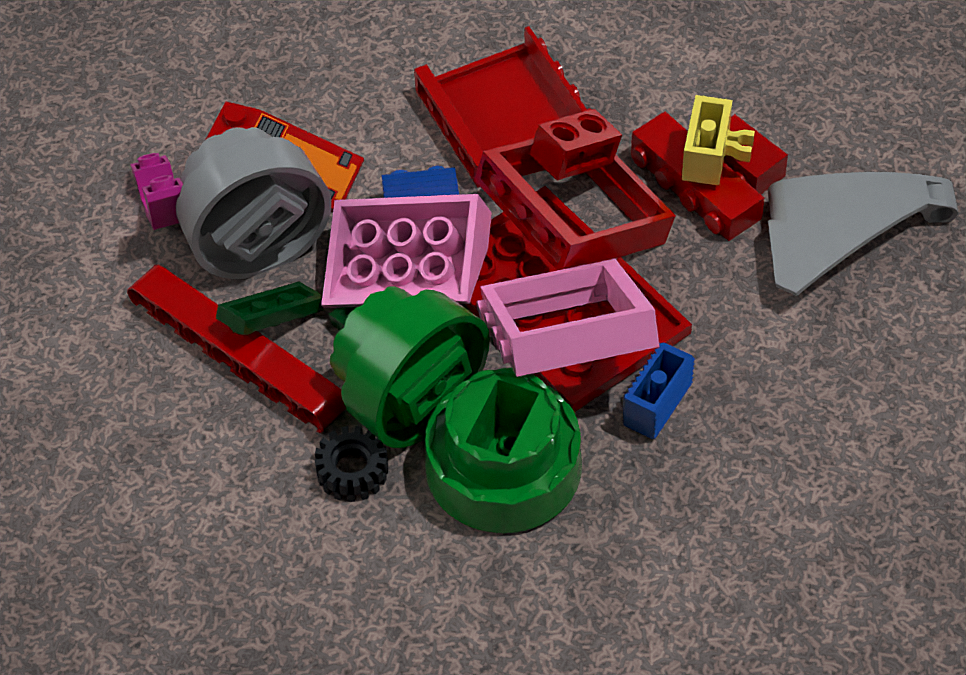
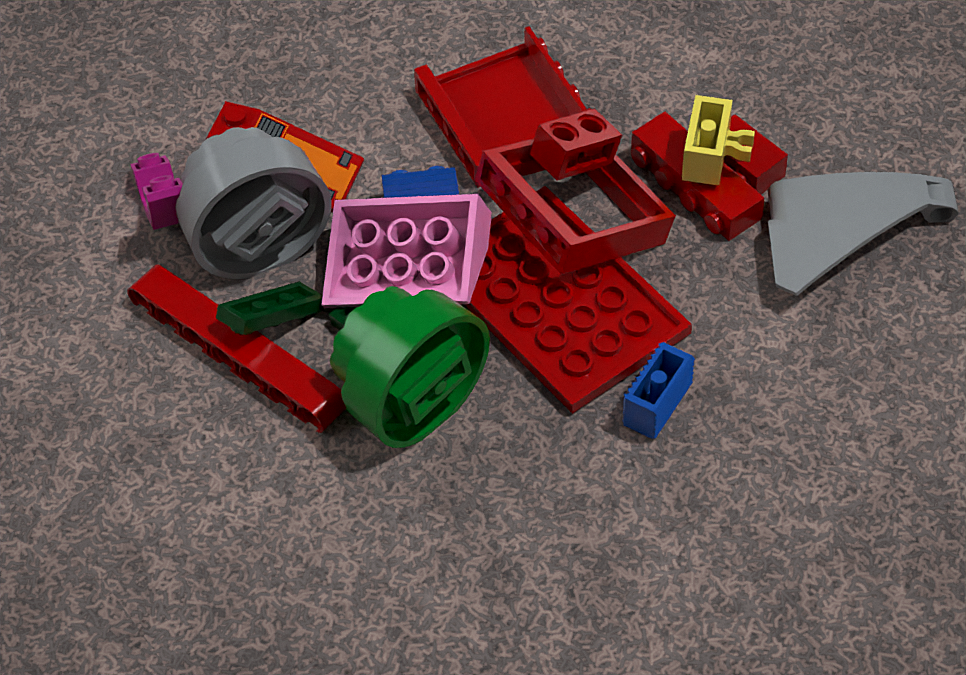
(351, 483): black tyre -> none
(481, 478): green piece -> none
(575, 342): bright pink window -> none

